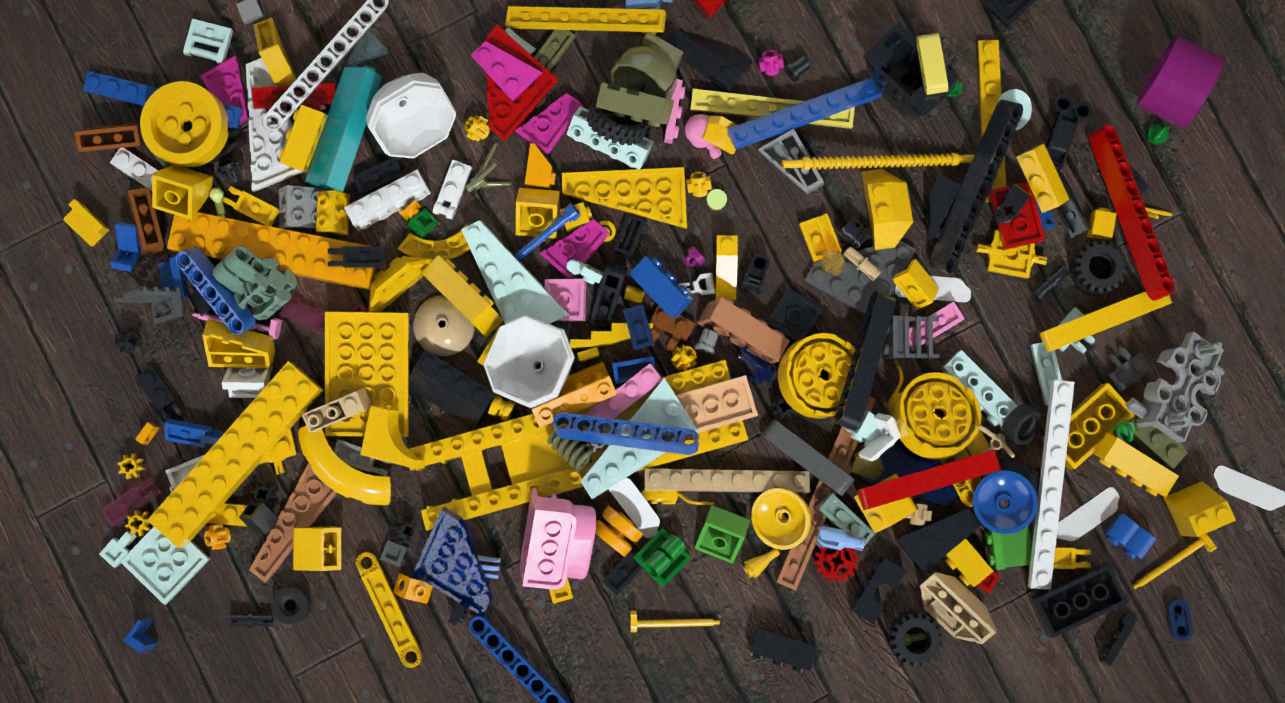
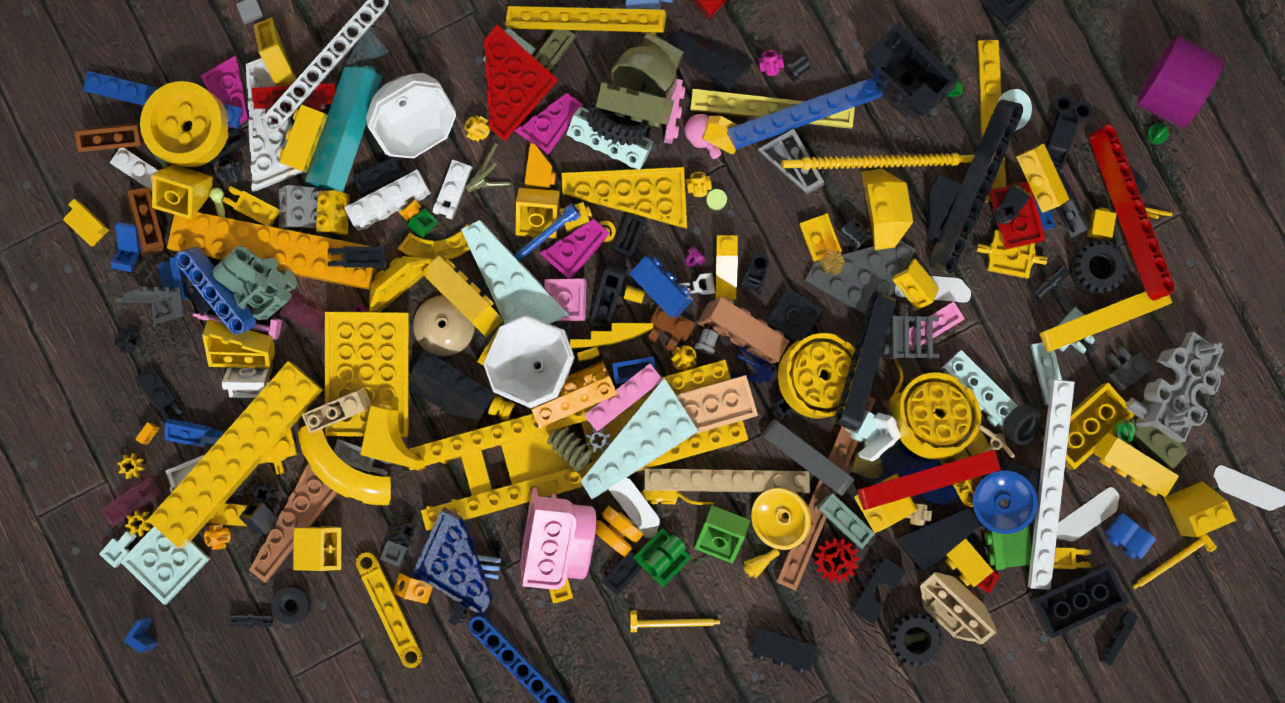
(211, 35): light aqua plate -> none
(507, 71): dark pink wing -> none
(590, 273): light aqua hinge -> none
(633, 440): blue beam -> none
(638, 327): dark blue plate -> none
(838, 539): light blue arm -> none
(862, 263): tan axle -> none
(932, 63): light yellow beam -> none
(1181, 618): dark blue plate -> none

